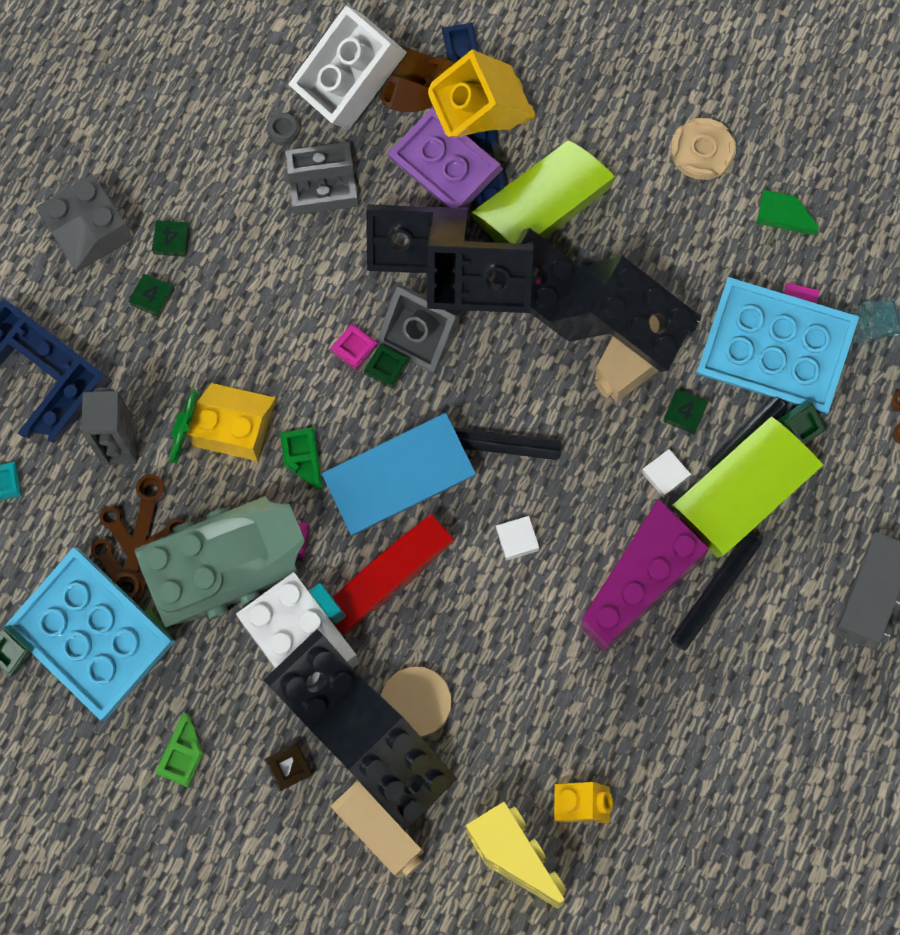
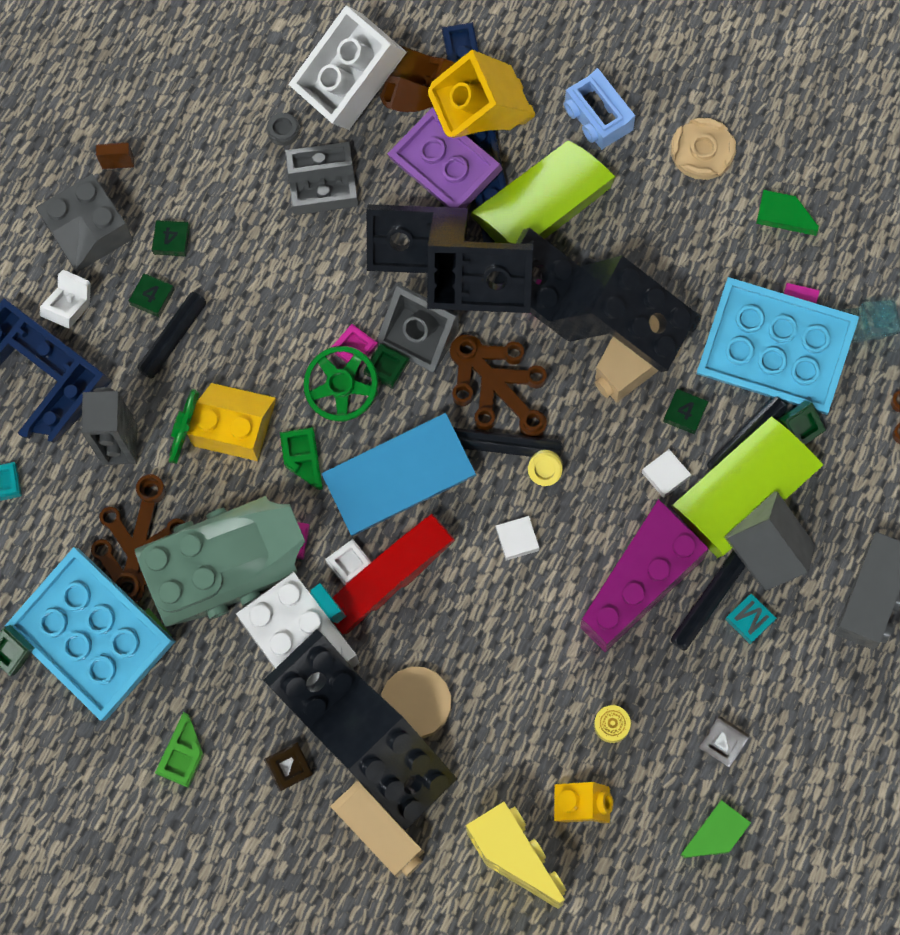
(68, 300): none -> white bracket
(115, 155): none -> reddish brown tile
(171, 335): none -> black axle
(341, 384): none -> green wheel
(348, 561): none -> white tile
(495, 381): none -> reddish brown plant
(545, 468): none -> light yellow tile
(592, 126): none -> light blue window
(612, 724): none -> light yellow tile
(717, 833): none -> bright green tile
(724, 741): none -> tile
(750, 618): none -> teal tile
(772, 543): none -> dark grey slope

